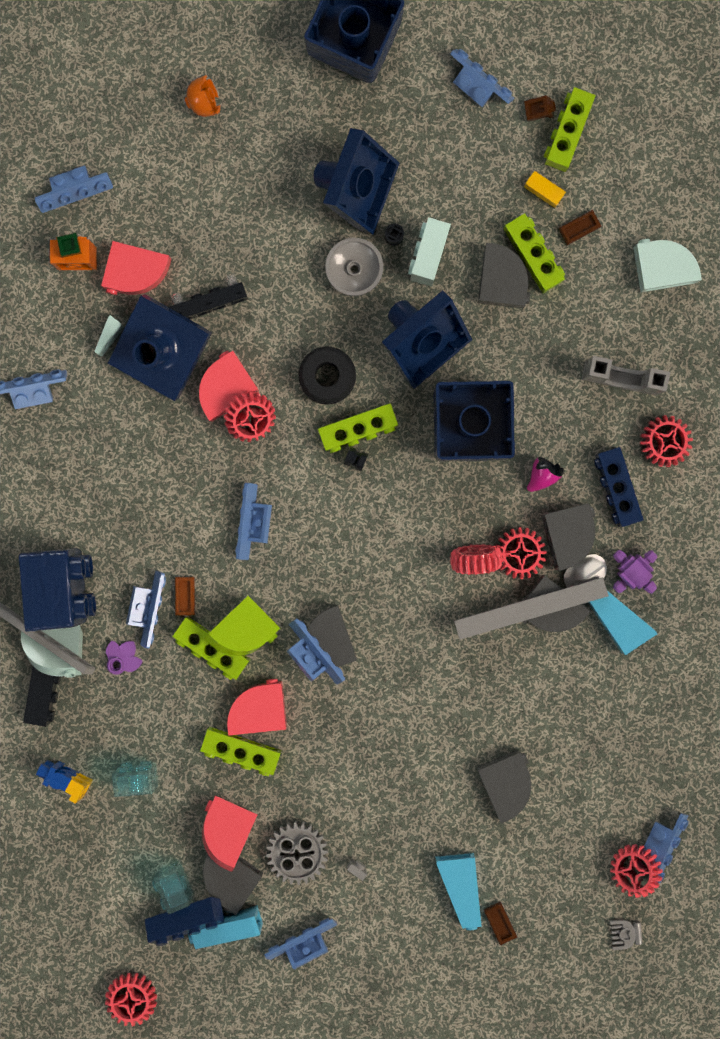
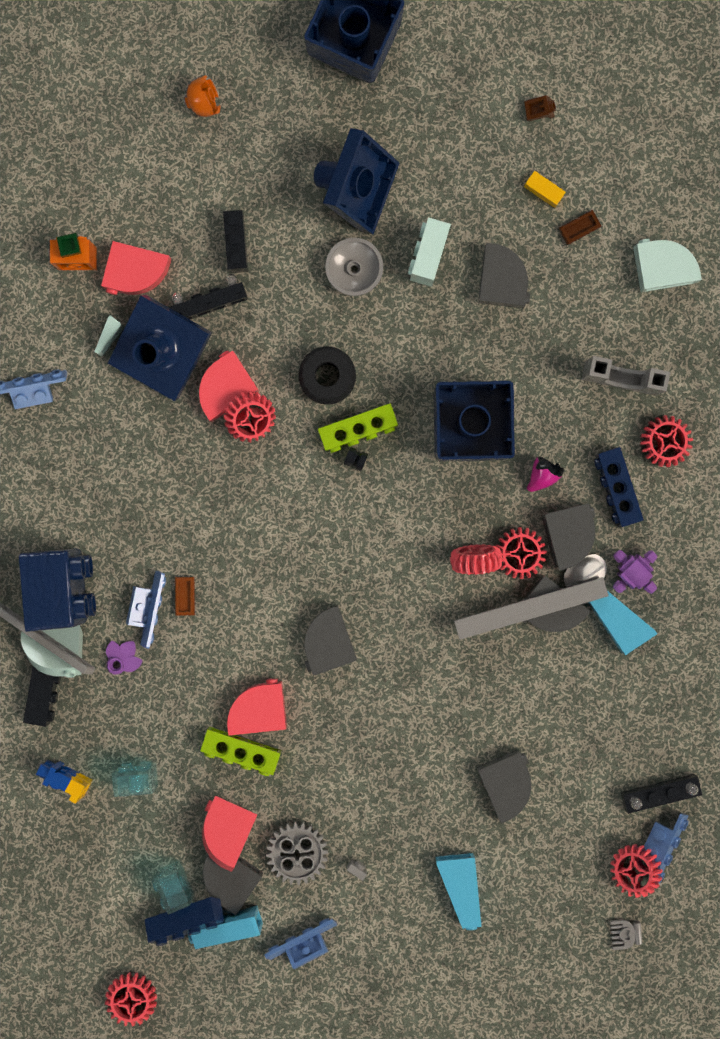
(72, 187): medium blue bracket -> none
(182, 638): lime brick -> none
(235, 241): none -> black brick
(243, 630): lime brick -> none
(253, 522): medium blue bracket -> none
(310, 656): medium blue bracket -> none
(394, 238): black wheel -> none
(425, 337): dark blue piece -> none
(476, 82): medium blue bracket -> none
(500, 923): reddish brown tile -> none
(526, 225): lime brick -> none
(583, 102): lime brick -> none
(661, 793): none -> black piece

